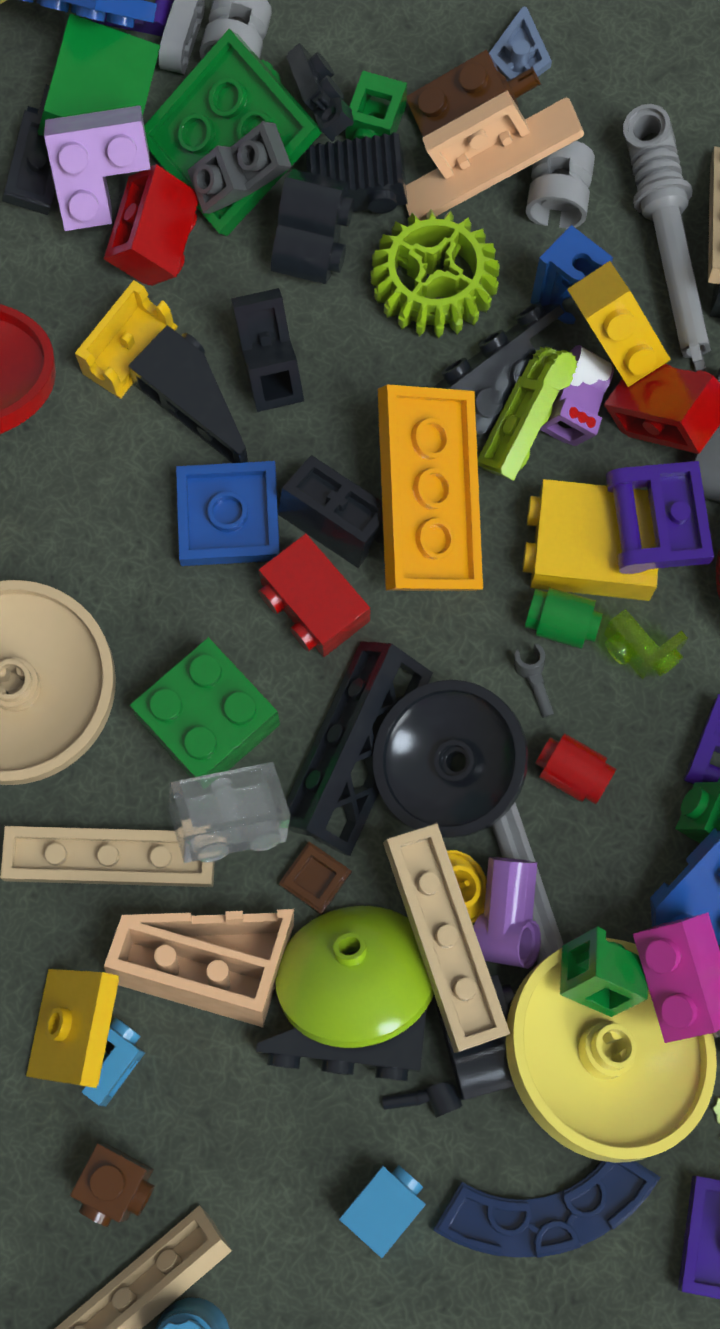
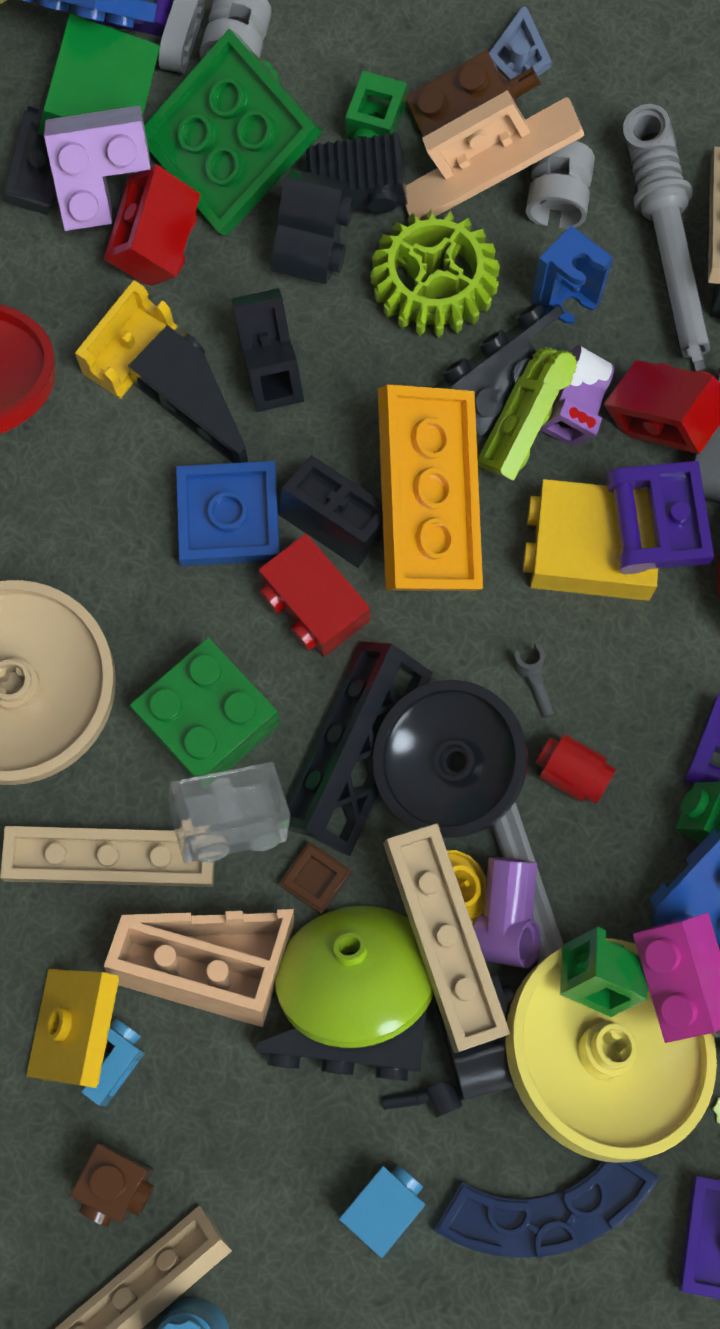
(239, 170): dark grey slope -> none
(320, 91): black hinge -> none
(563, 617): green brick -> none
(619, 323): yellow brick -> none
(632, 645): clear neon green bracket -> none

